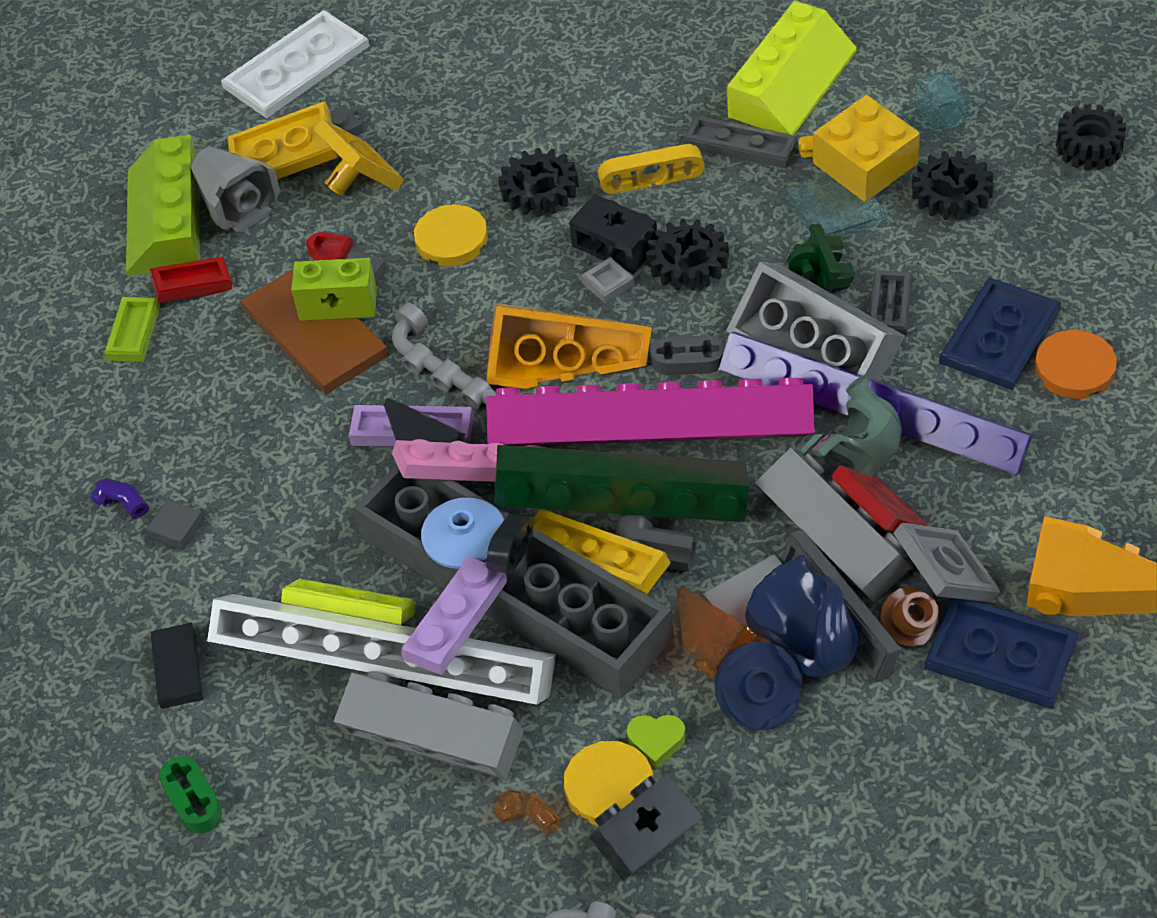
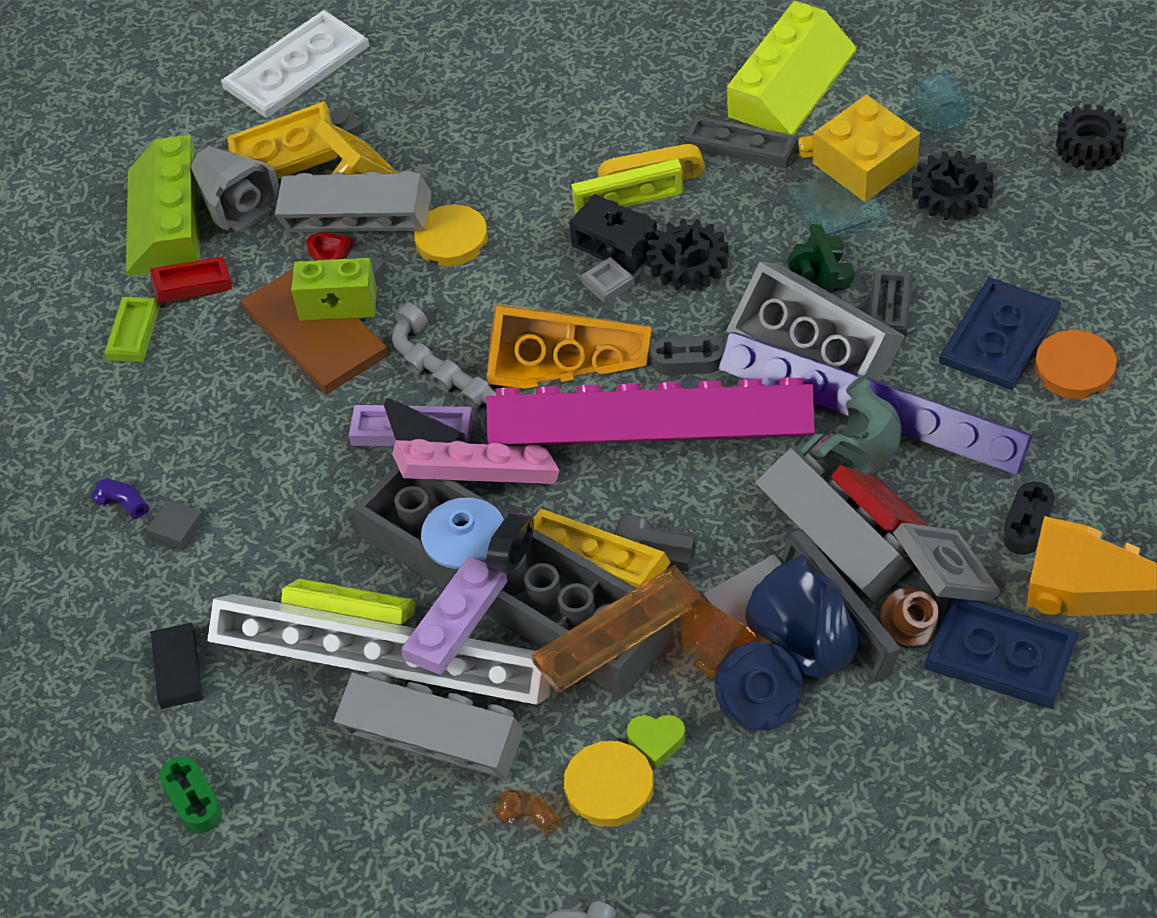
(353, 202): none -> light grey brick
(538, 182): black gear -> none
(616, 629): none -> clear orange tile
(621, 483): dark green brick -> none
(632, 186): none -> neon yellow tile
(669, 816): black brick -> none
(1021, 515): none -> black beam

